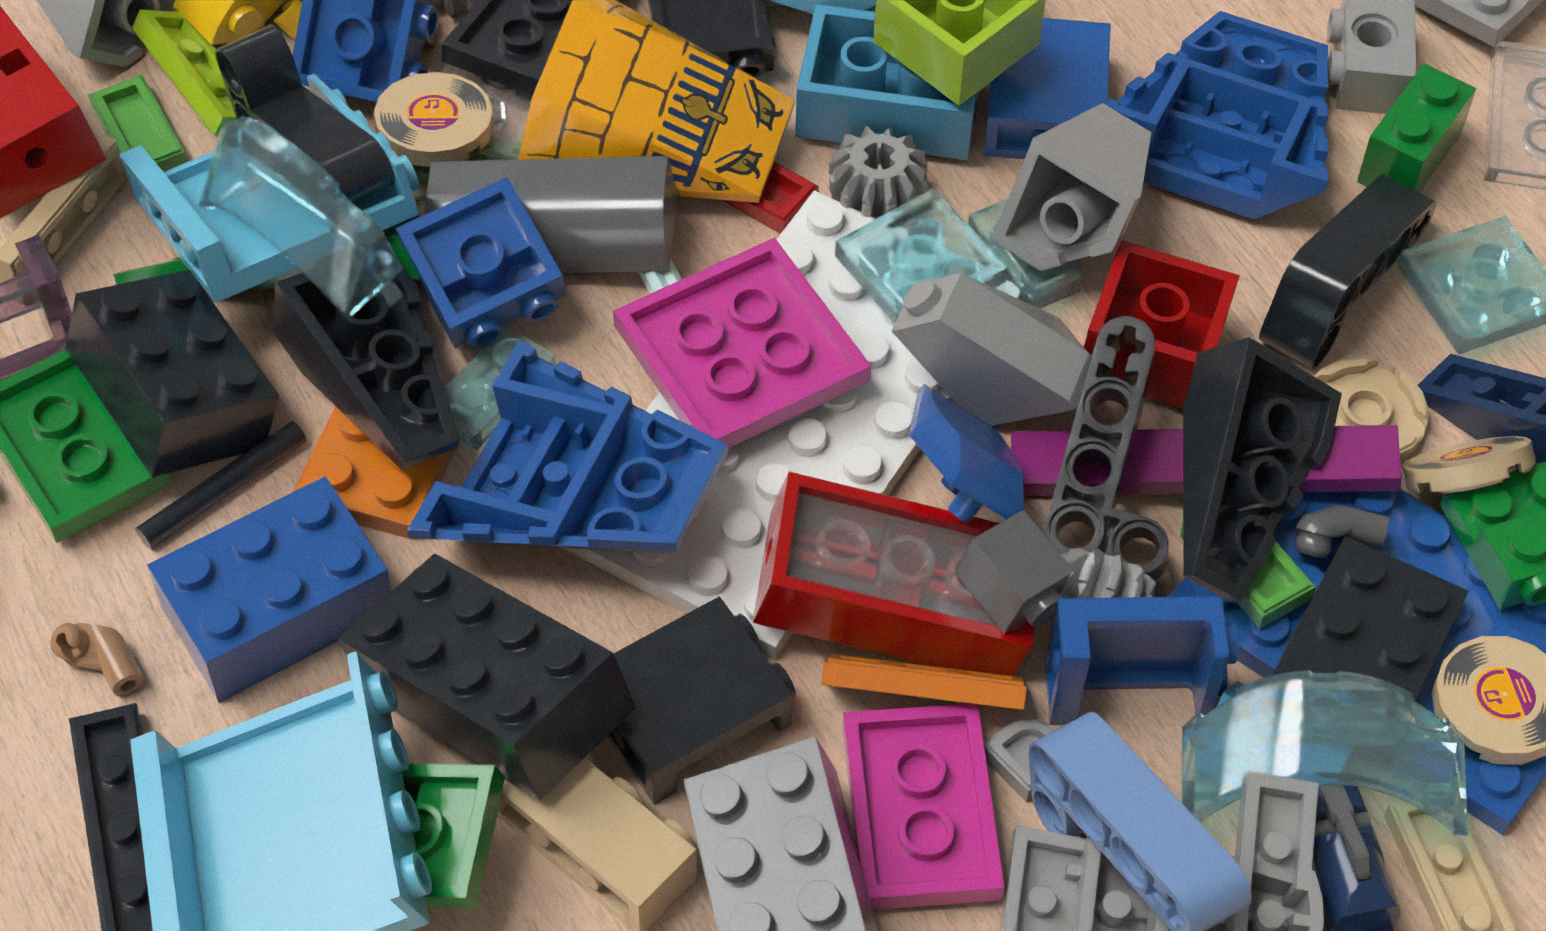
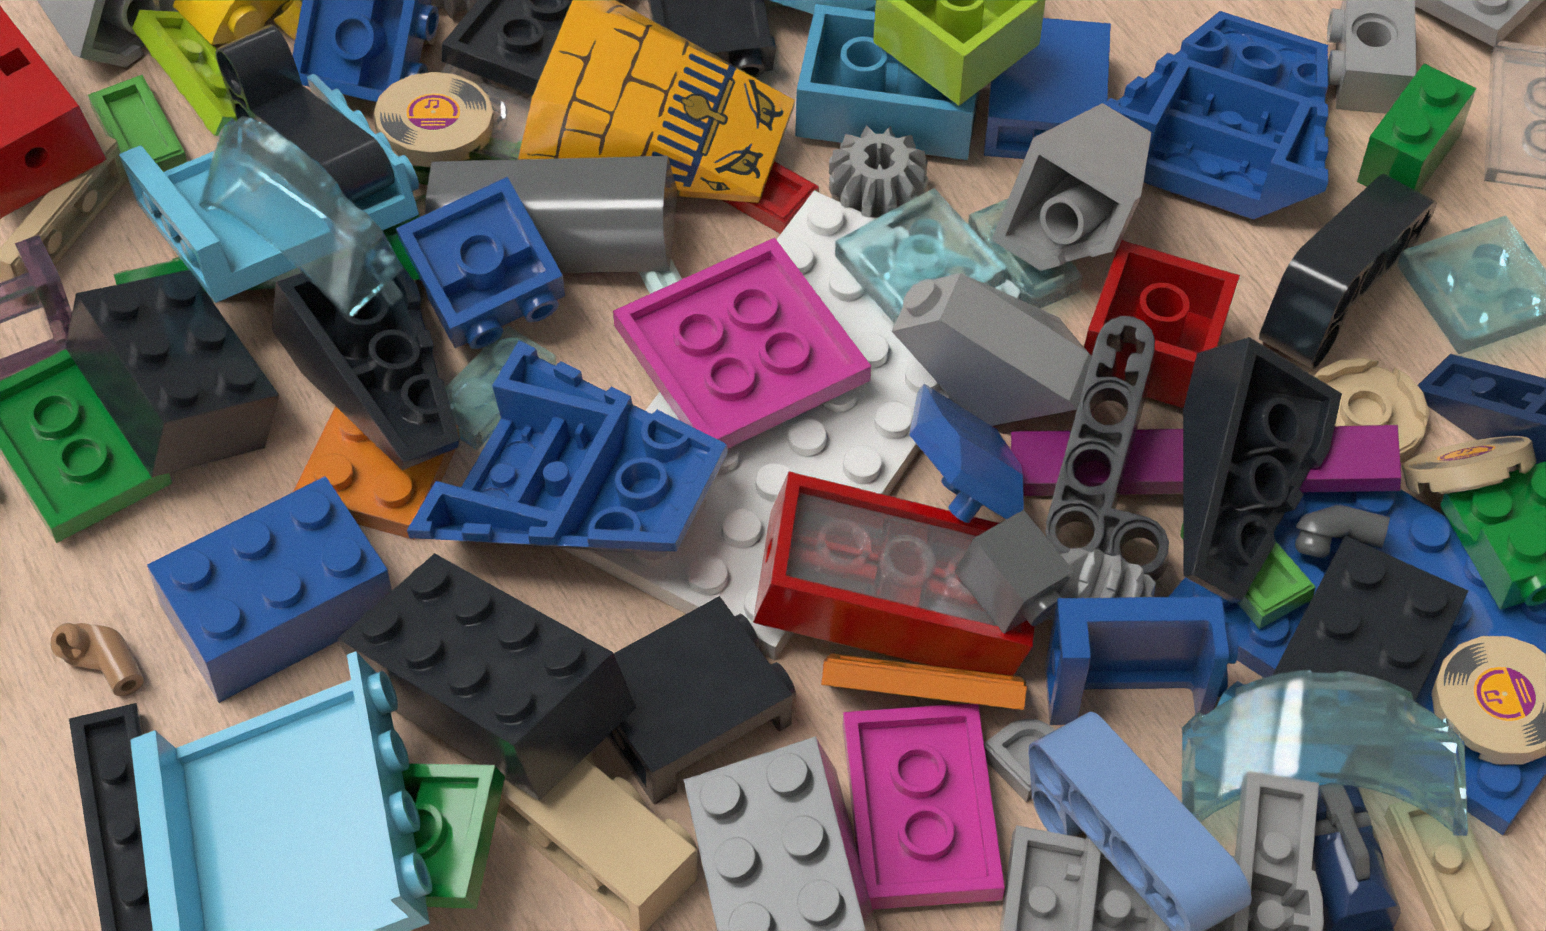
(220, 484): black bar -> none

